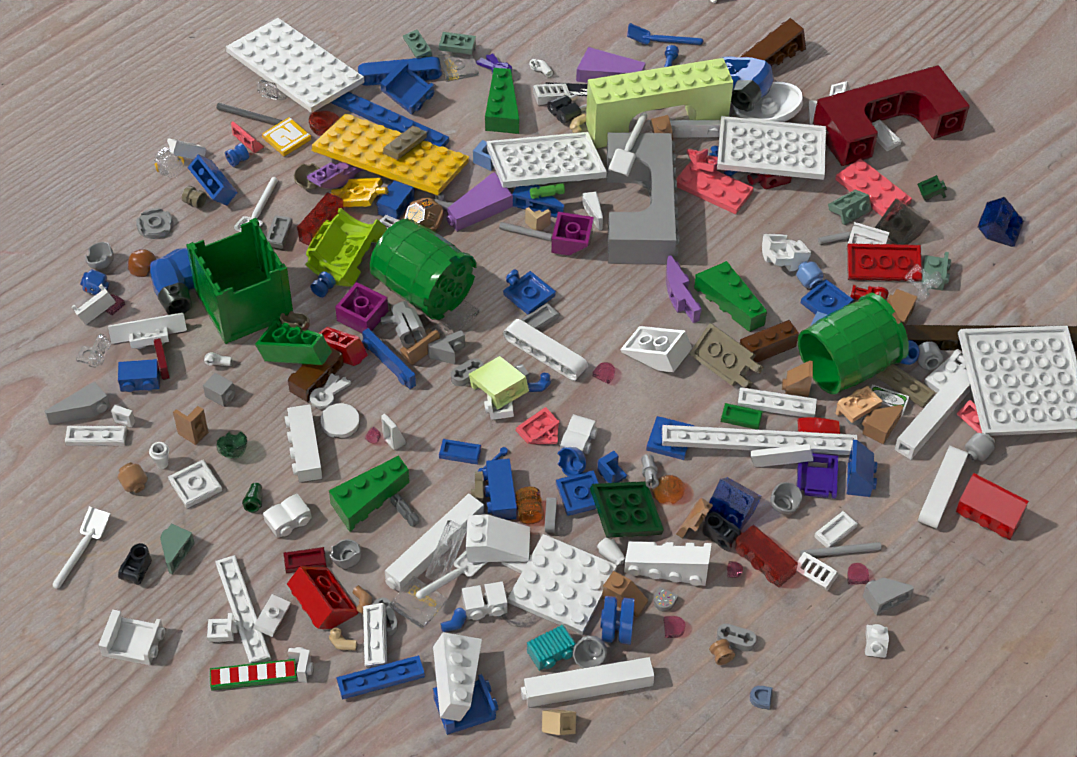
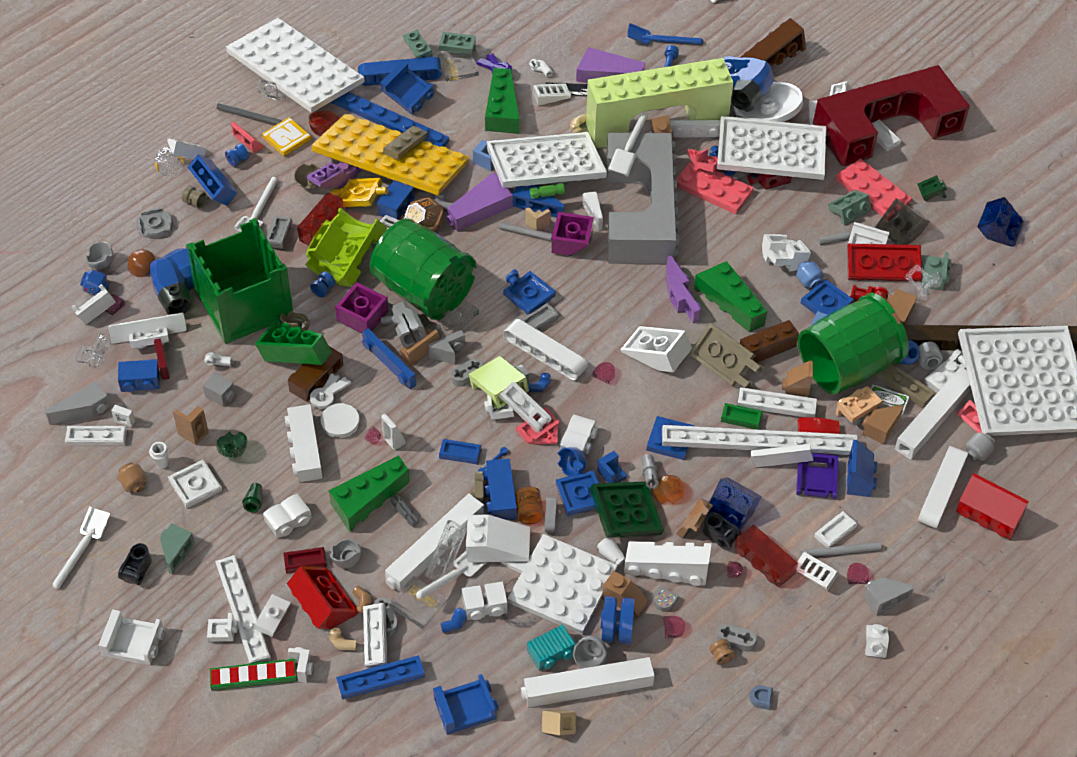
(347, 344): red slope -> none
(455, 669): white wedge -> none
(525, 406): none -> white plate
(565, 109): black piece -> none
(786, 498): light grey hair -> none

